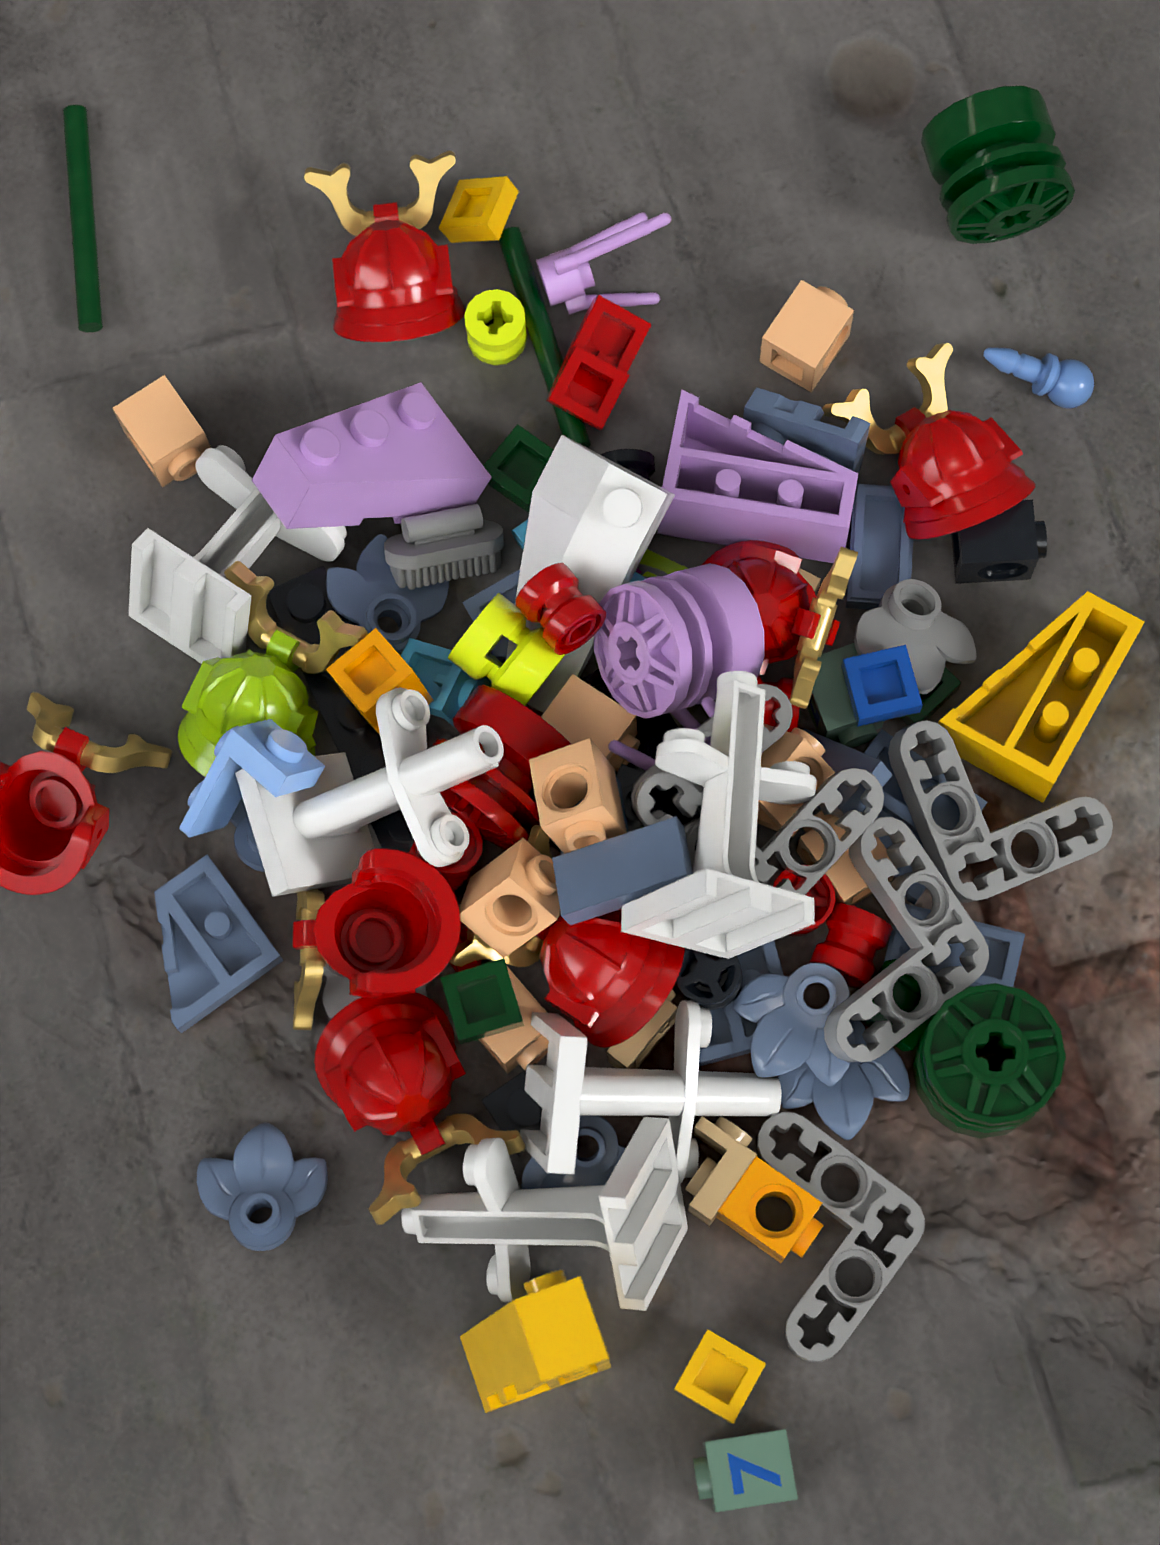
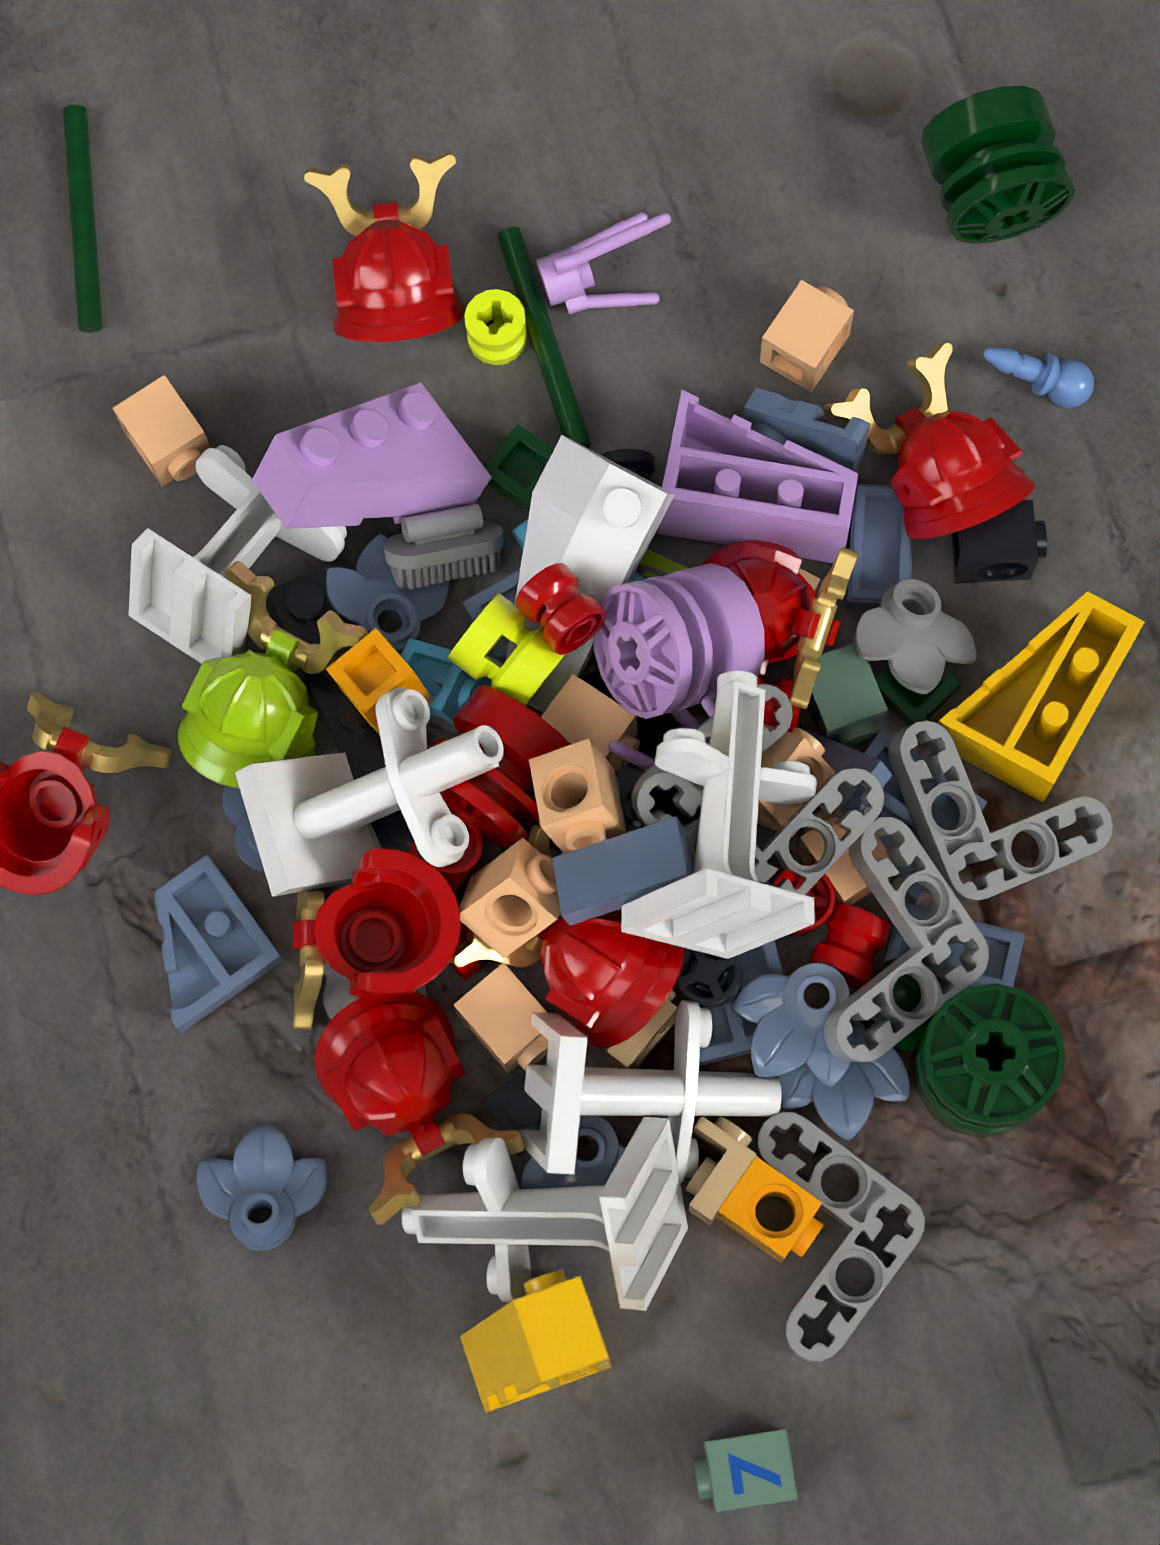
(265, 752): light blue bracket -> none
(478, 209): yellow plate -> none
(482, 1001): dark green plate -> none
(598, 362): red slope -> none
(720, 1376): yellow plate -> none
(881, 685): blue plate -> none

